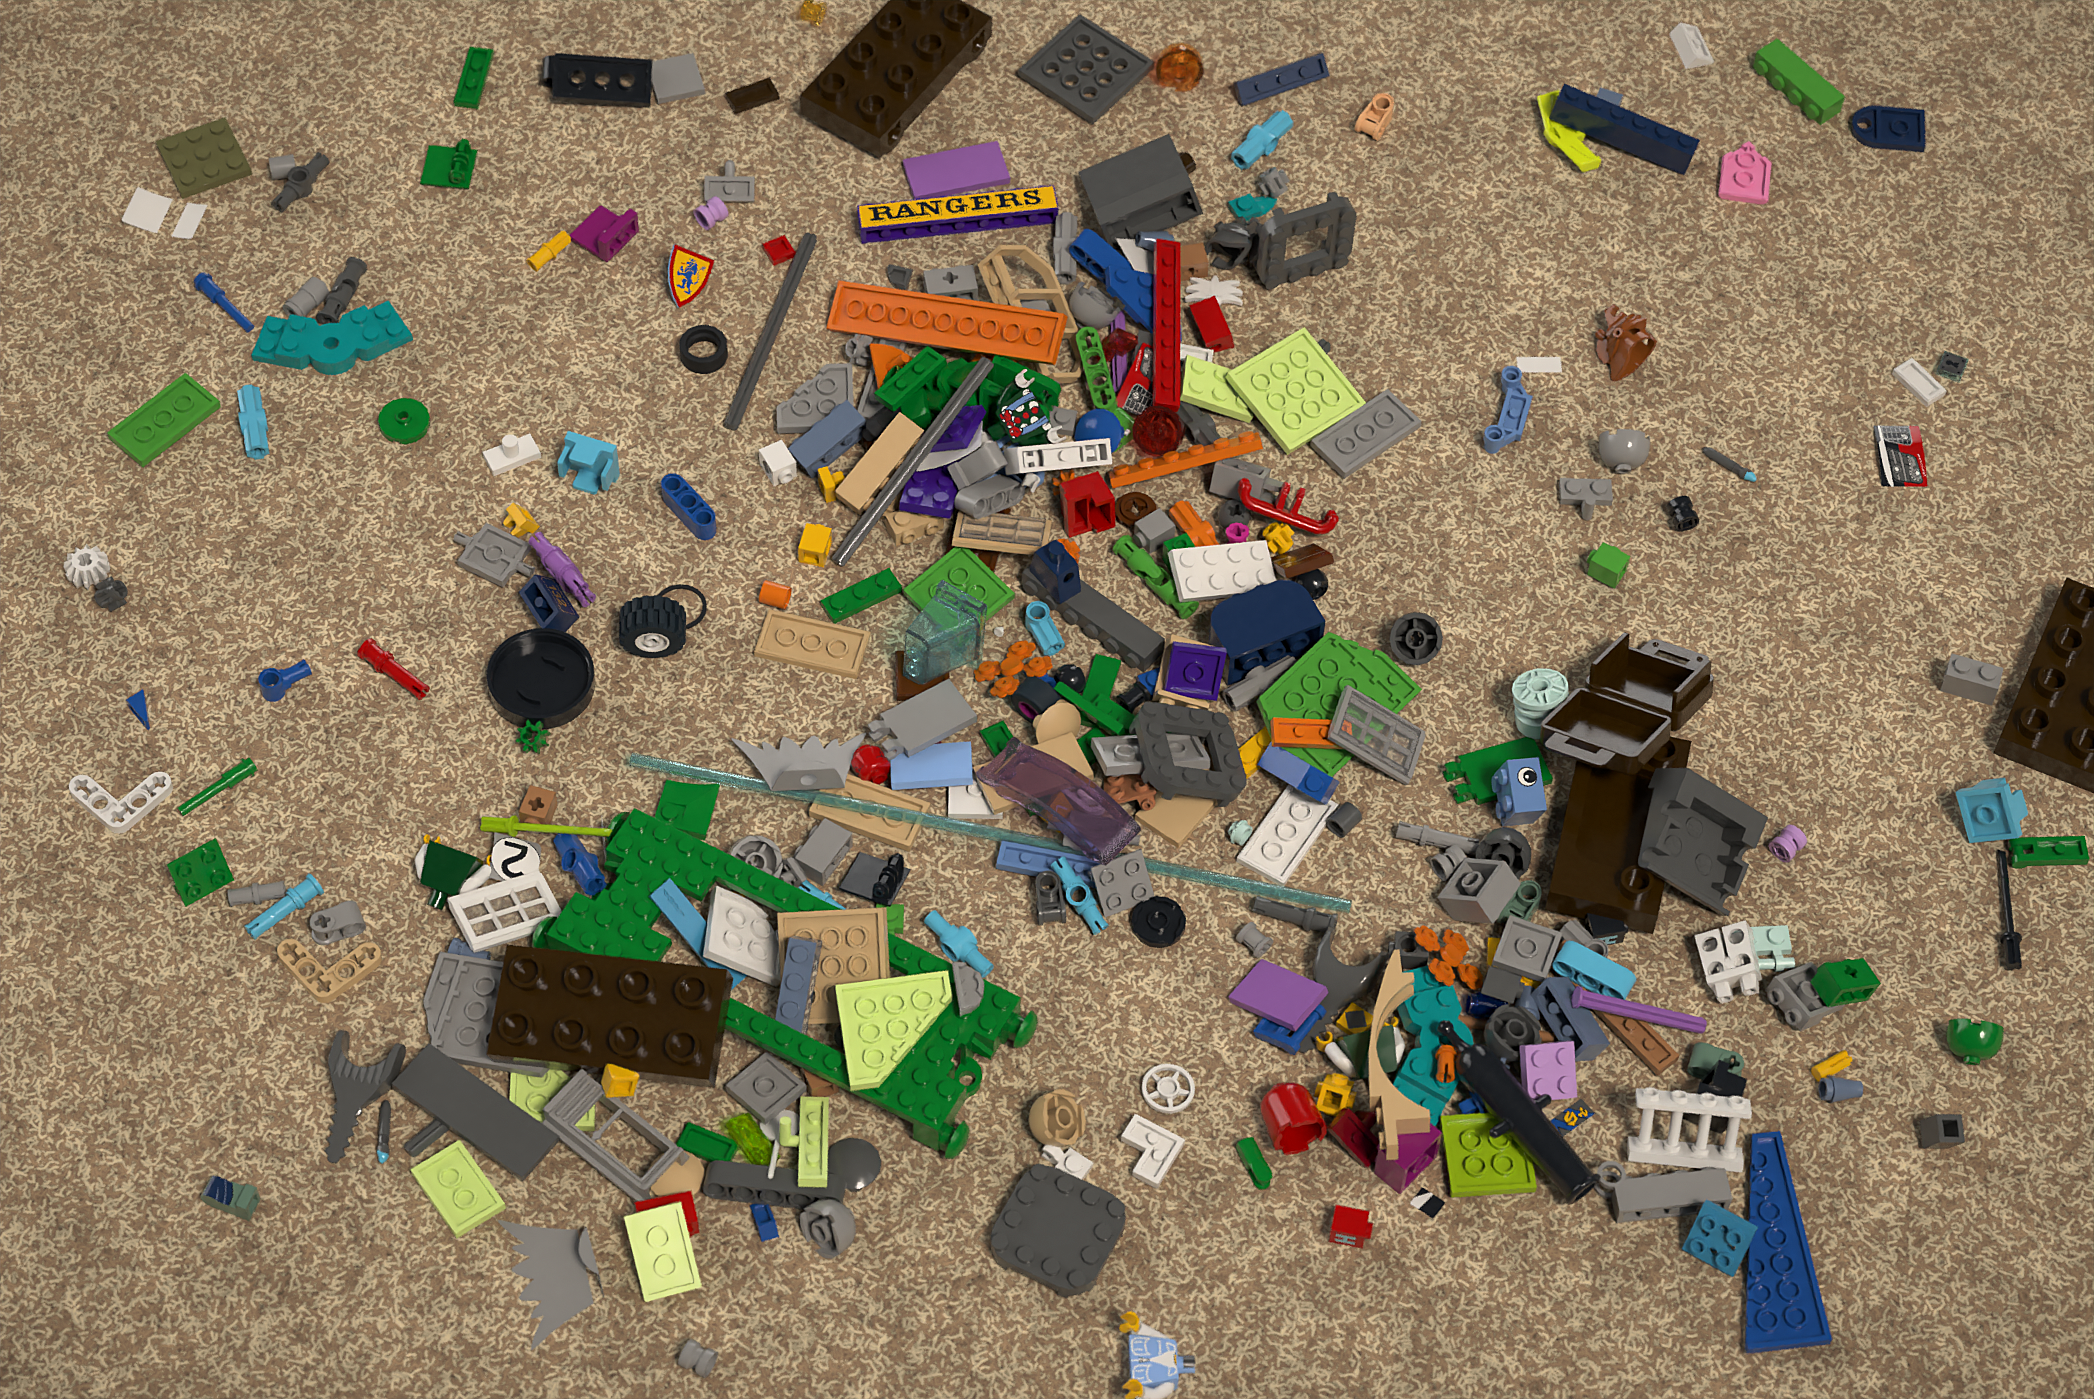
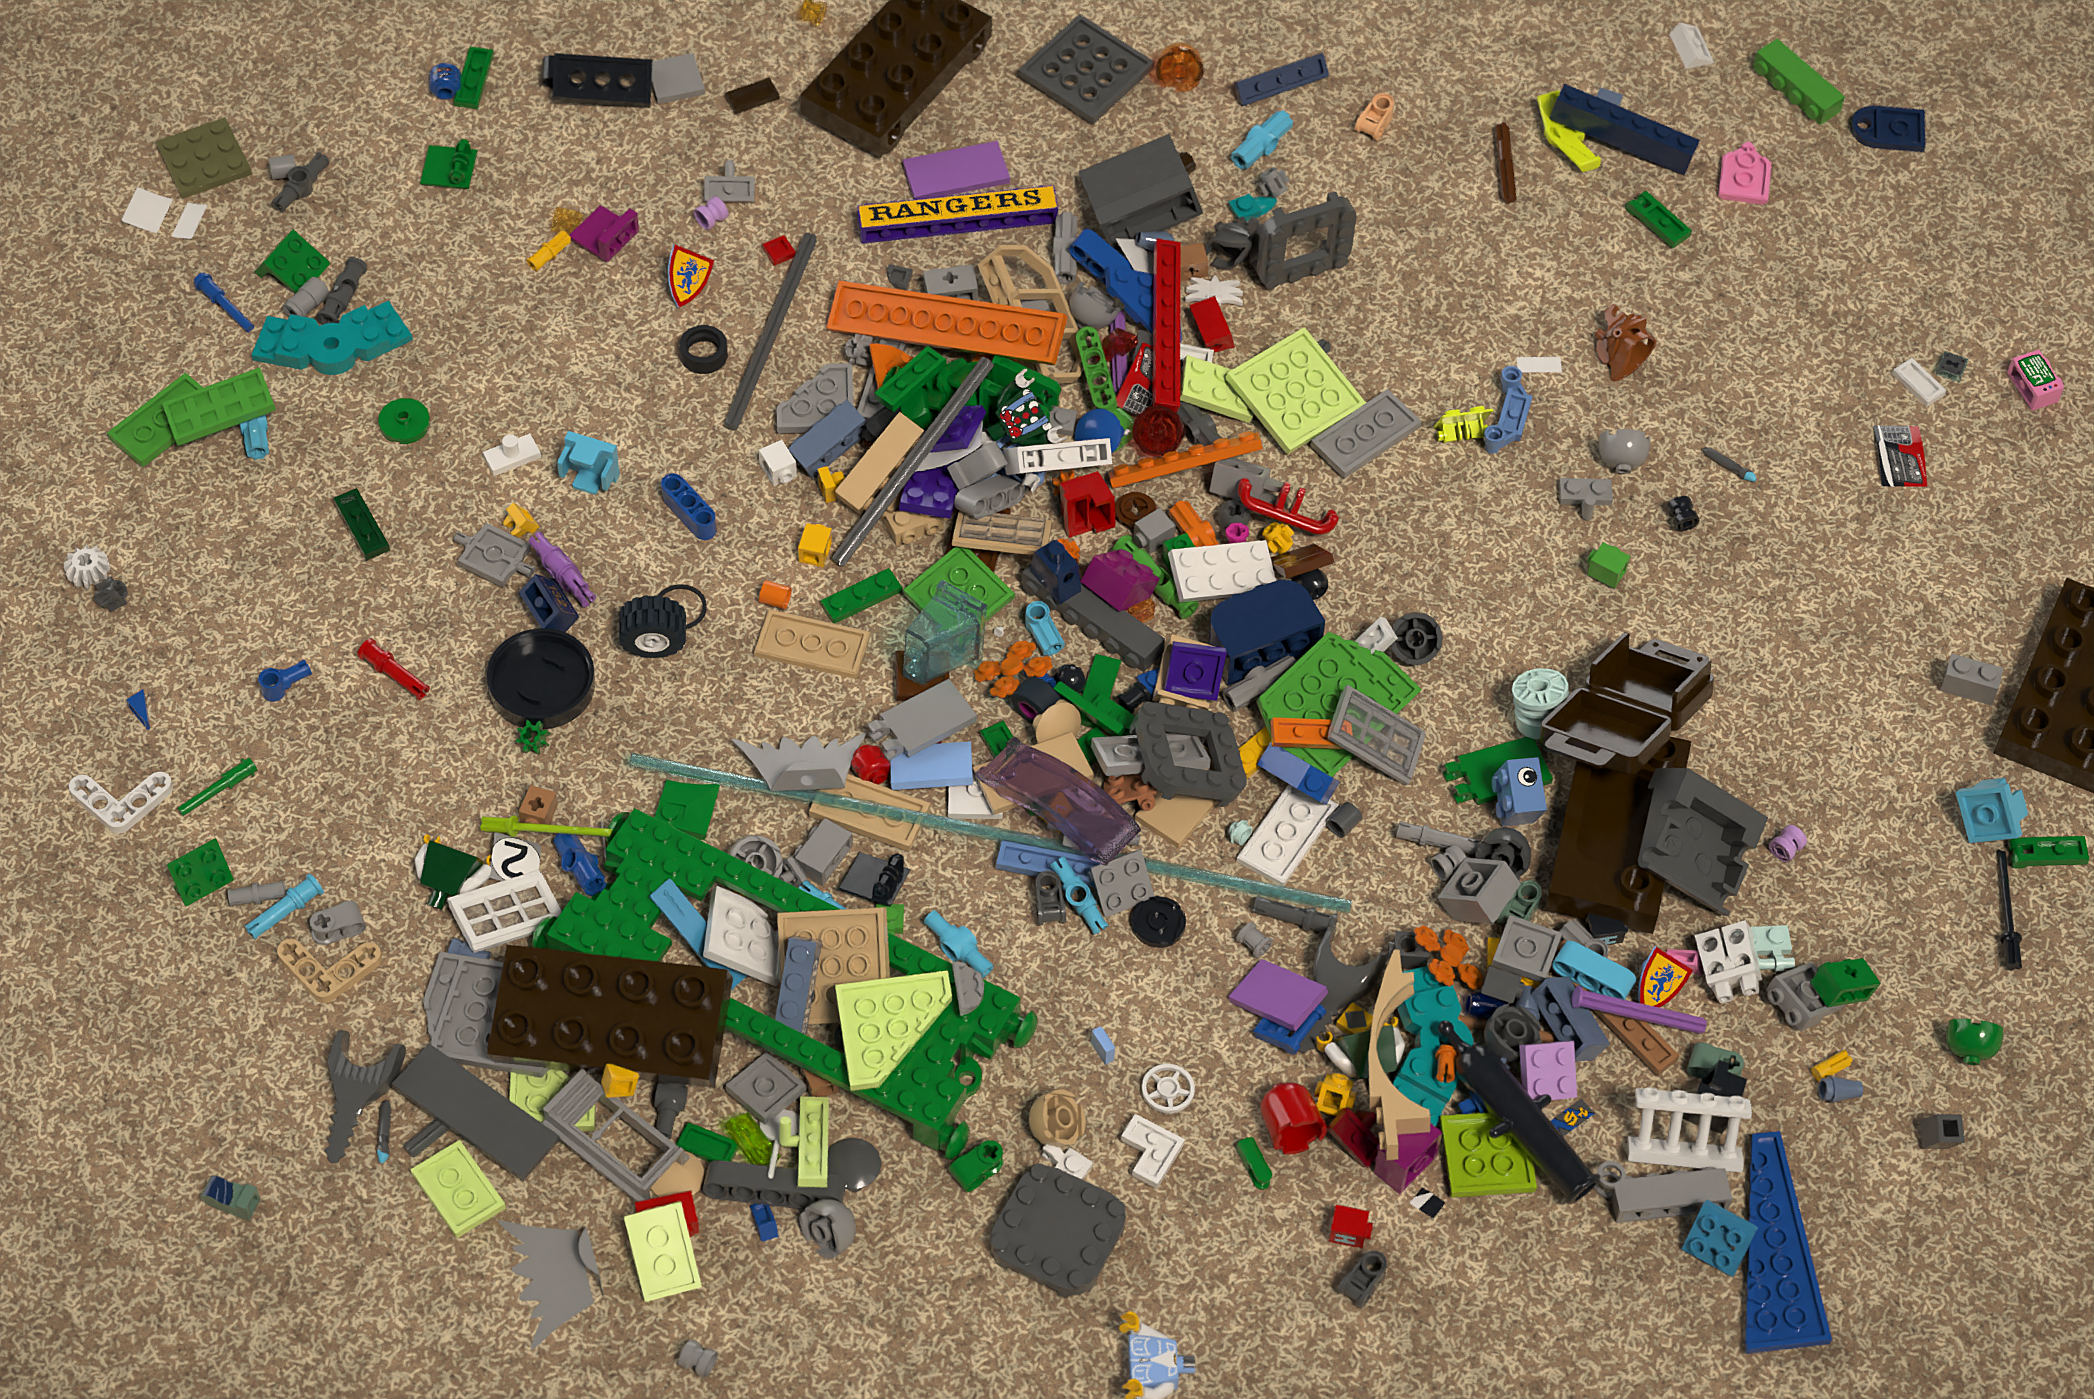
(218, 406): none -> bright green plate
(293, 262): none -> green bracket
(361, 524): none -> dark green plate
(444, 80): none -> blue head
(566, 220): none -> clear yellow slope
(669, 1101): none -> dark grey pin
(974, 1168): none -> green piece
(1103, 1045): none -> light blue tile
(1120, 579): none -> magenta brick
(1143, 611): none -> clear orange tile
(1361, 1282): none -> dark grey piece
(1377, 636): none -> white plate
(1454, 420): none -> neon yellow hinge
(1505, 163): none -> reddish brown axle
(1659, 219): none -> green plate
(1661, 978): none -> shield
(1688, 957): none -> bright pink piece
(2035, 380): none -> bright pink brick

